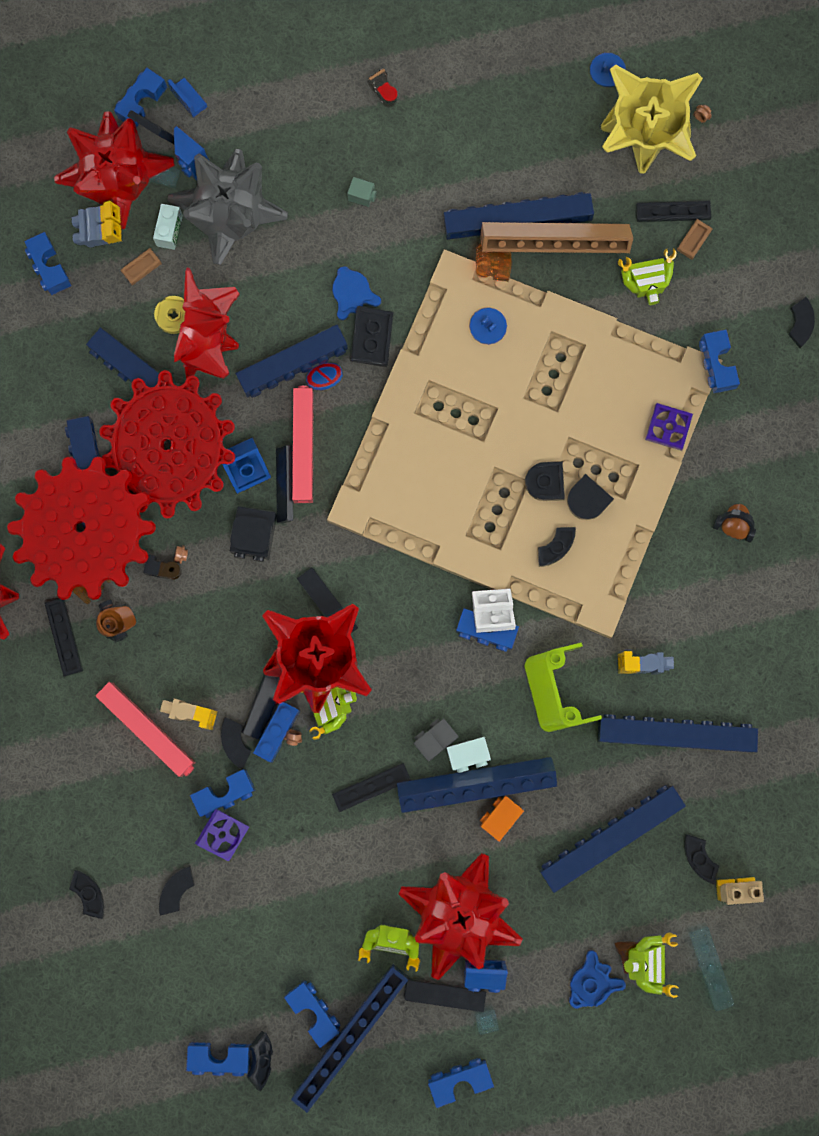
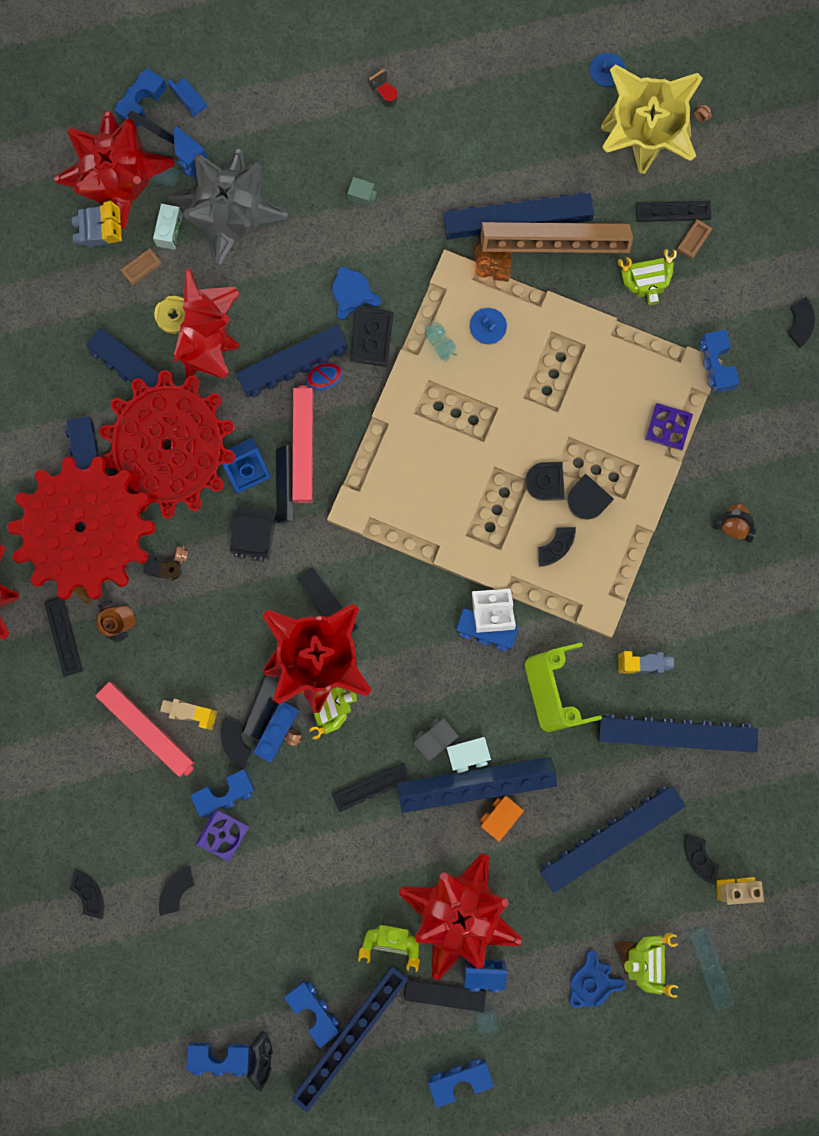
(40, 250): blue arch -> none
(437, 334): none -> clear light blue hinge

